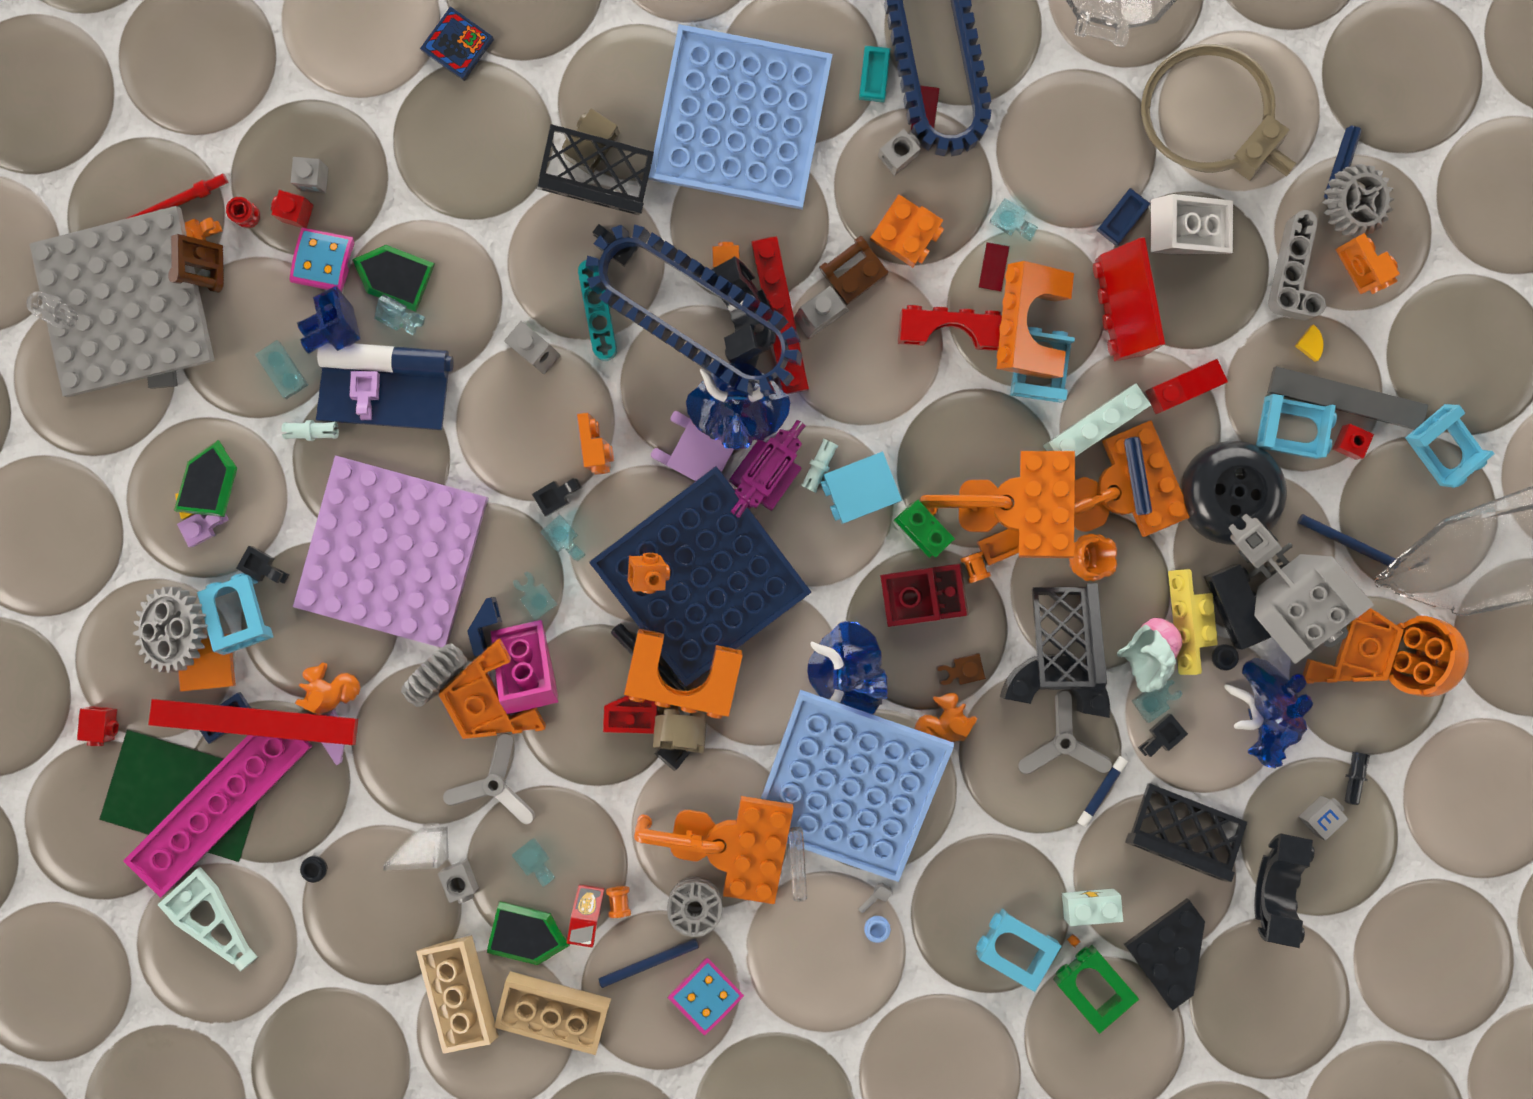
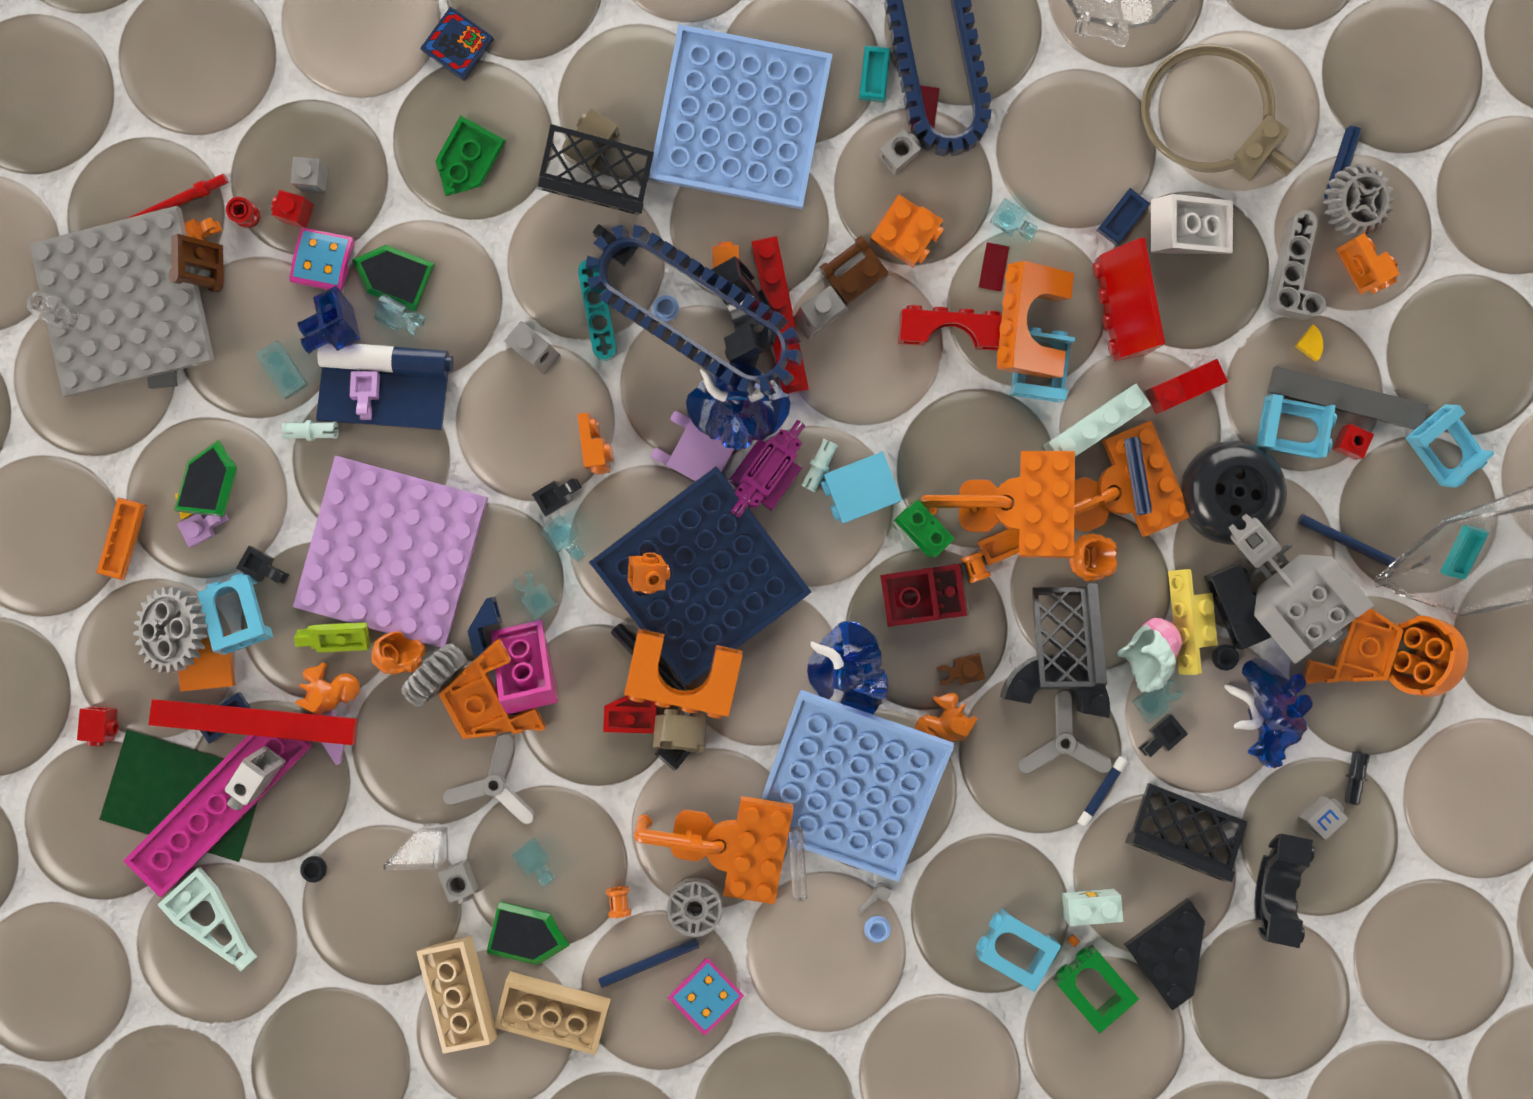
(121, 538): none -> orange plate
(253, 777): none -> light grey torso
(334, 637): none -> lime hinge
(397, 654): none -> orange hair
(467, 156): none -> green tile
(585, 915): slope -> none
(666, 308): none -> light blue plate
(1464, 552): none -> teal tile

